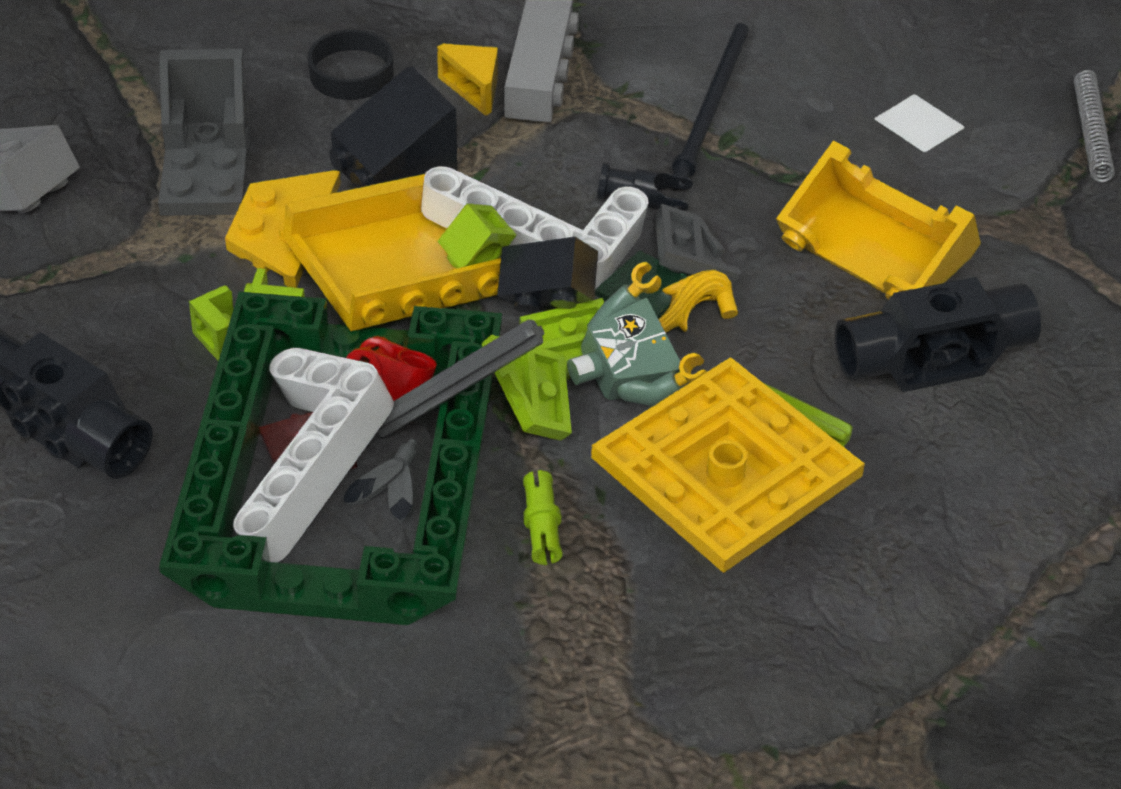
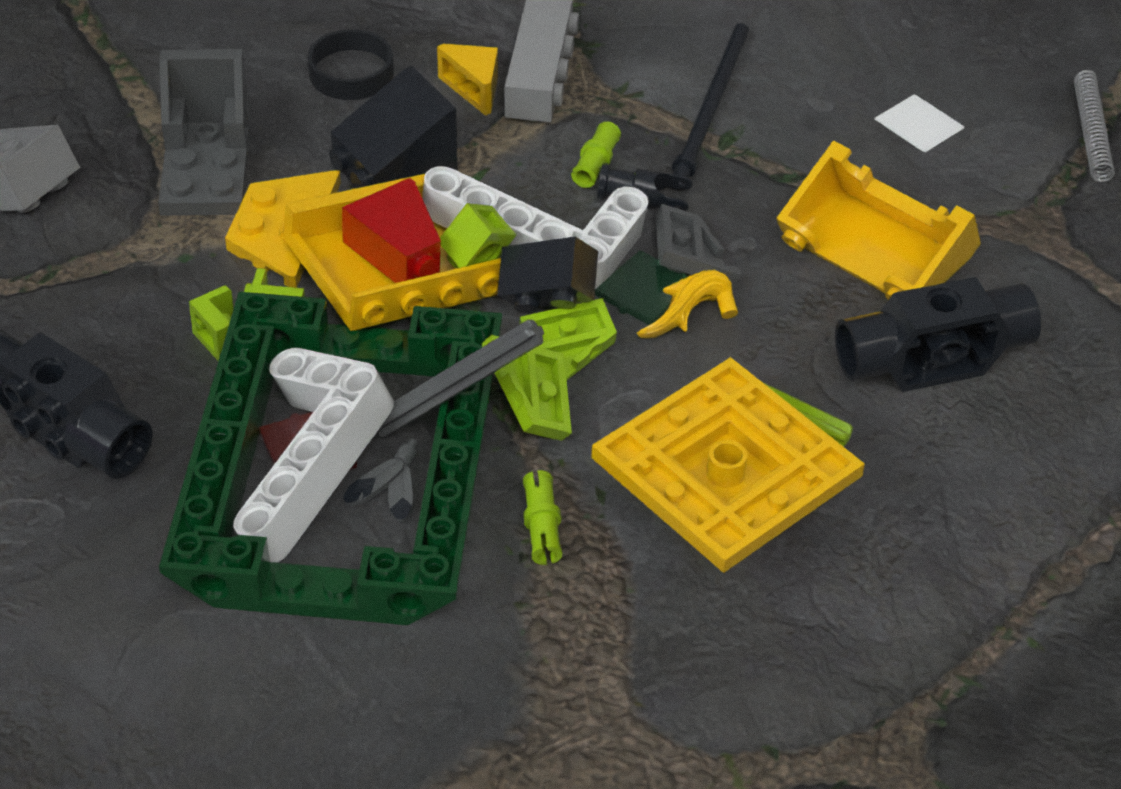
(393, 232): none -> red slope
(397, 366): red piece -> none
(595, 153): none -> lime pin
(630, 349): sand green torso -> none

